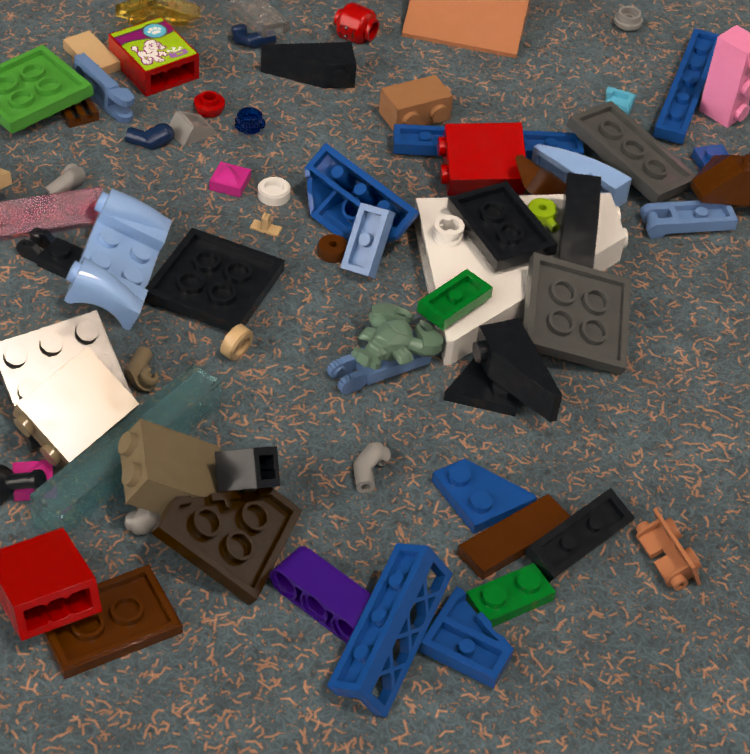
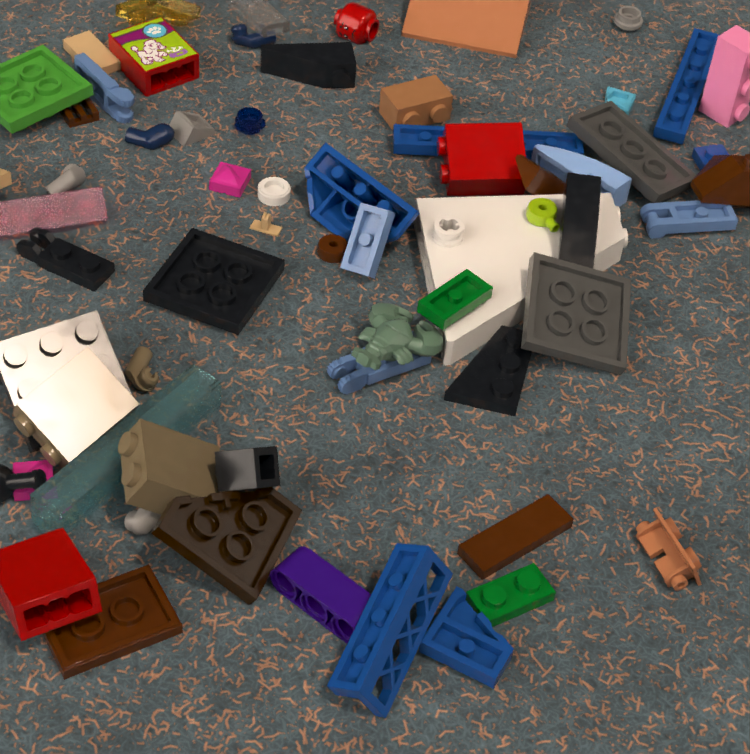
(118, 256): light blue piece -> none
(209, 104): red plate -> none
(236, 342): tan tile -> none
(363, 465): light grey arm -> none
(479, 494): blue wing -> none
(501, 225): black plate -> none
(517, 366): black slope -> none
(579, 535): black plate -> none

